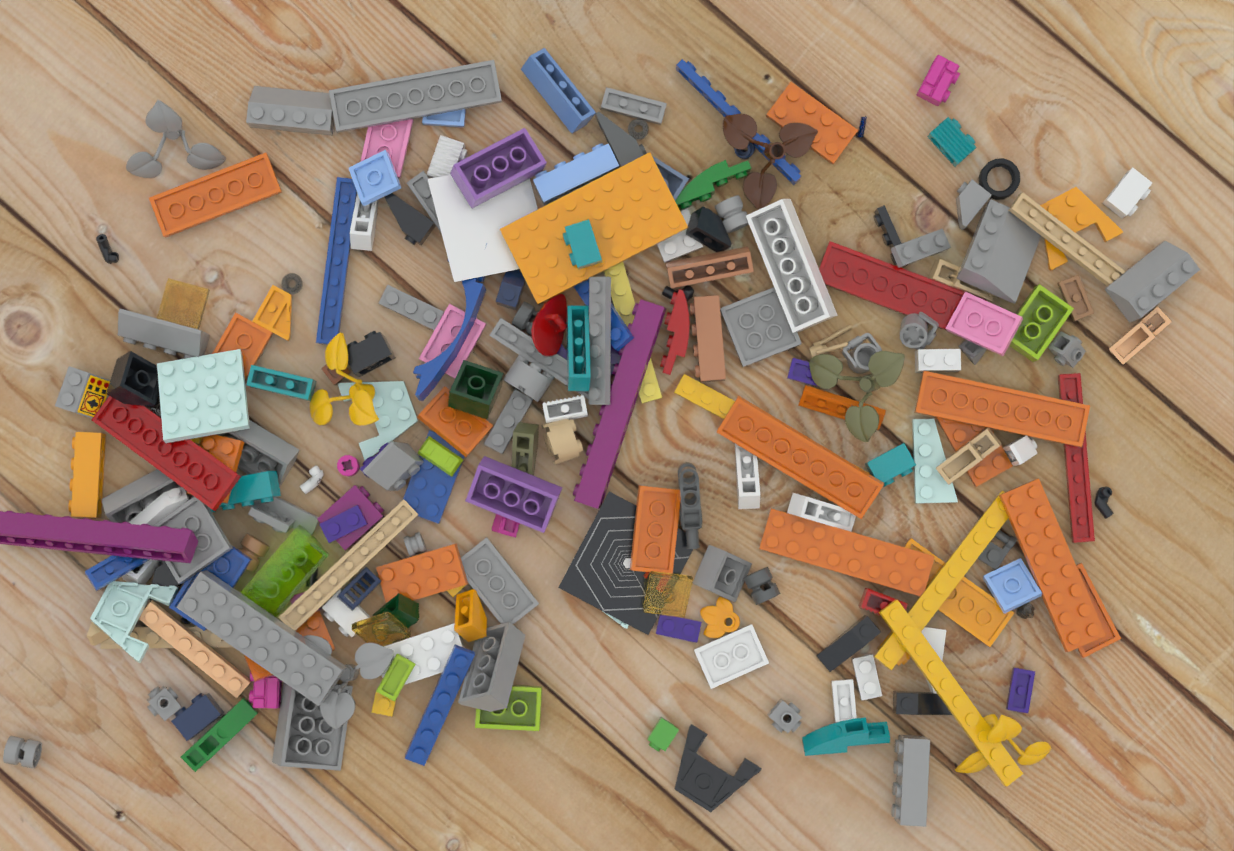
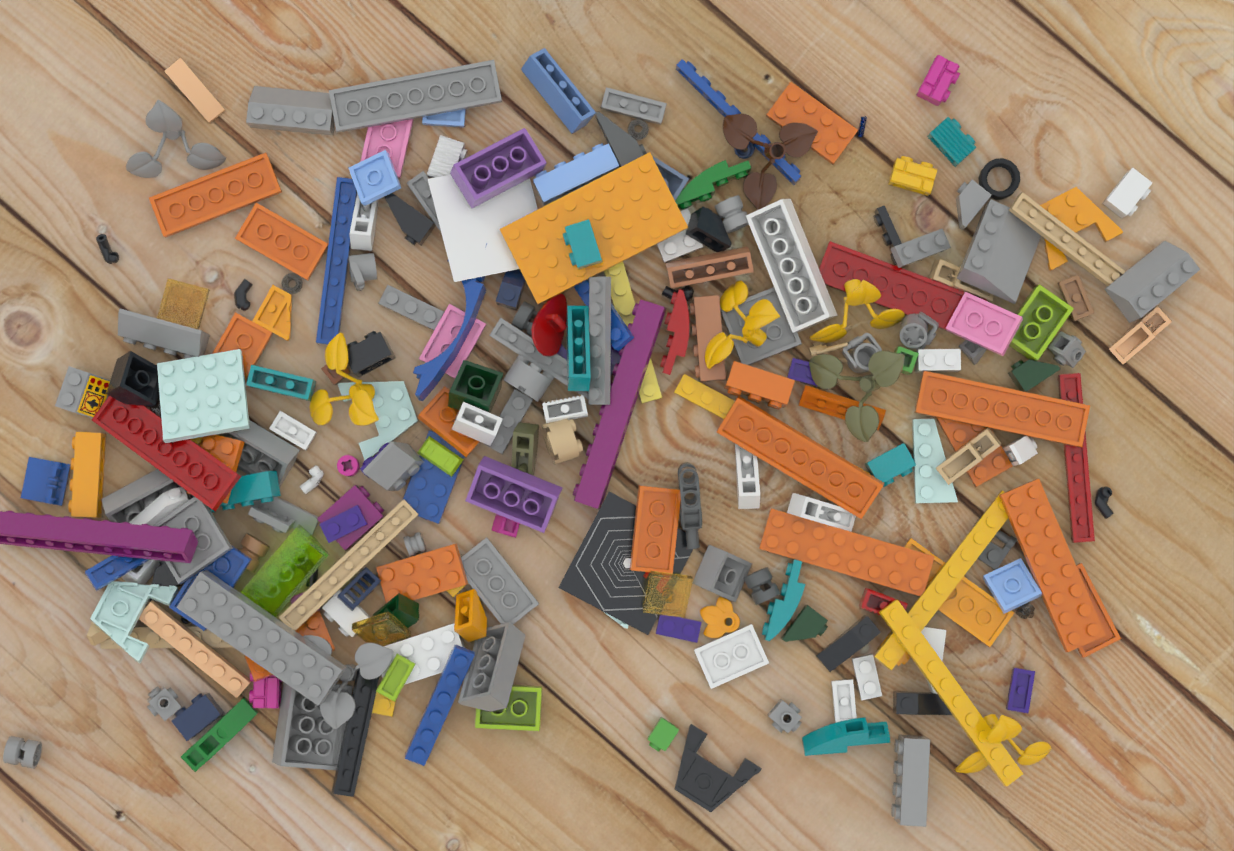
(45, 481): none -> blue hinge
(194, 90): none -> light nougat slope
(240, 295): none -> black arm
(282, 241): none -> orange plate
(293, 430): none -> white plate
(355, 737): none -> black plate
(362, 269): none -> light grey piece
(477, 423): none -> white brick
(759, 315): none -> yellow plant
(759, 385): none -> orange brick
(782, 610): none -> teal slope
(806, 625): none -> dark green slope
(857, 294): none -> yellow plant
(909, 361): none -> bright green brick
(913, 176): none -> yellow brick
(1031, 373): none -> dark green slope

